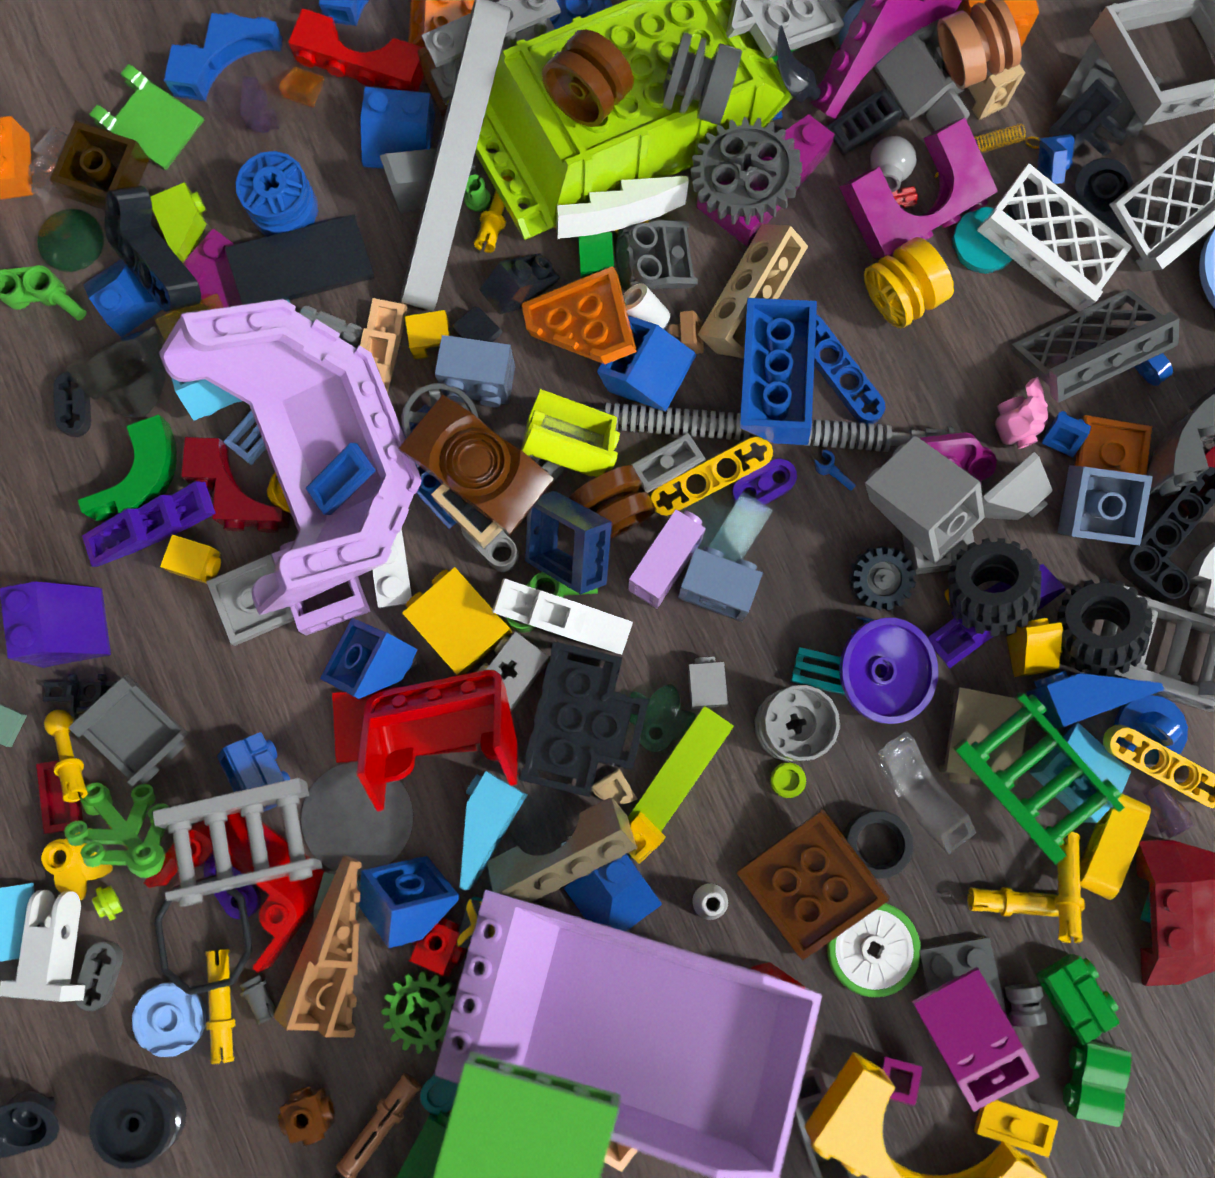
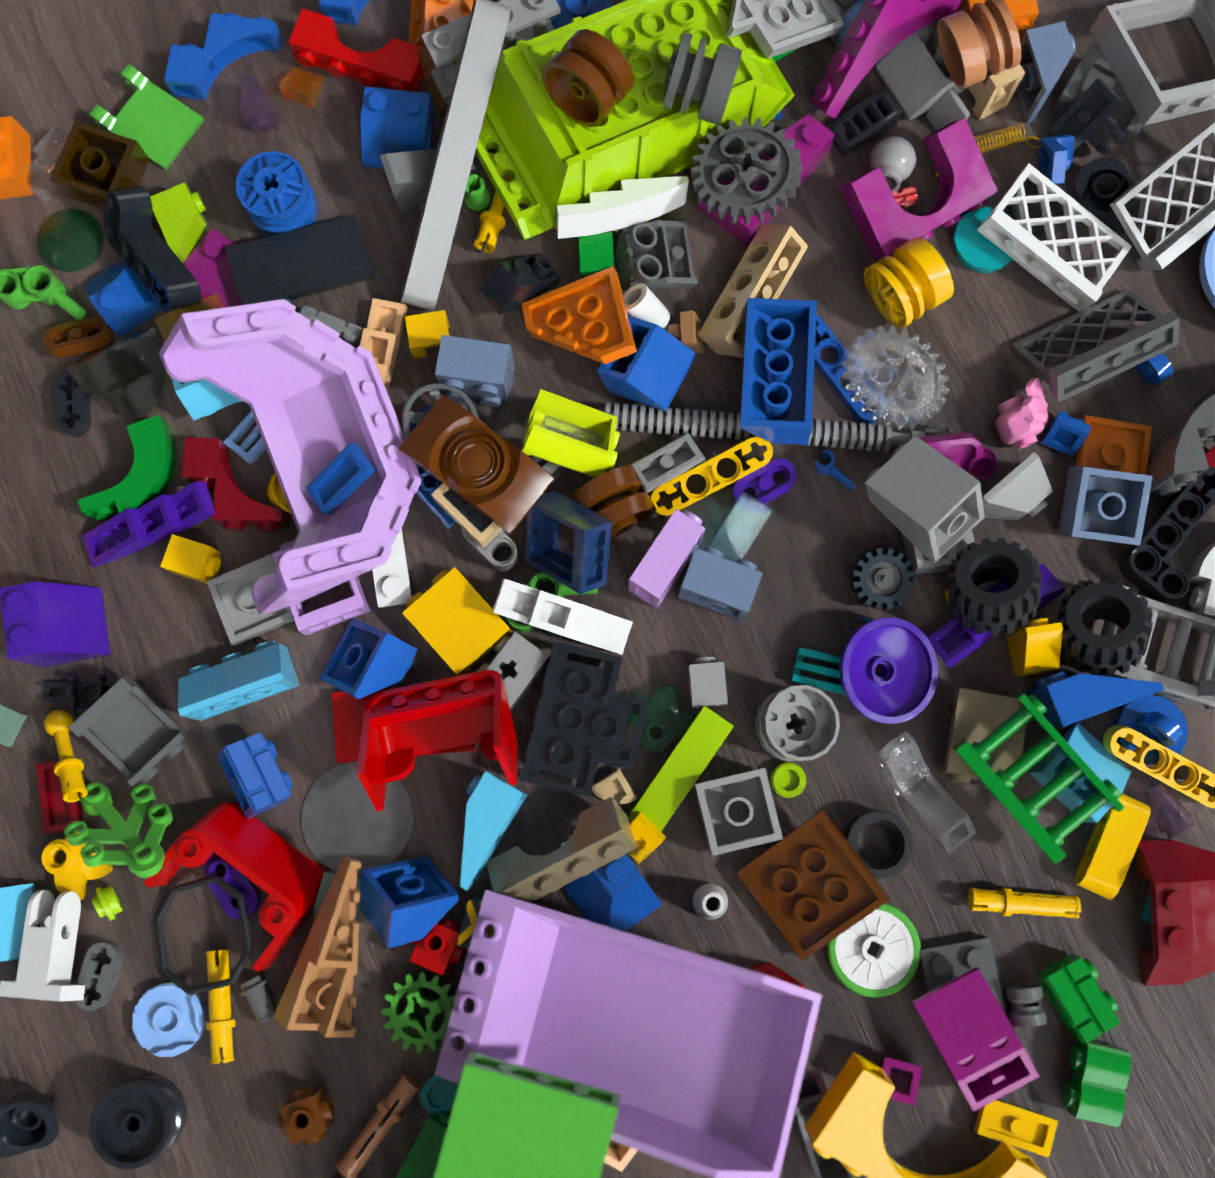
(77, 337): none -> reddish brown plate
(214, 813): light grey fence -> none
(236, 681): none -> medium azure slope
(477, 326): black slope -> none
(737, 812): none -> light grey brick
(797, 78): black bar -> none
(874, 364): none -> clear gear
(1043, 59): none -> sand blue slope
(1069, 891): yellow pin -> none

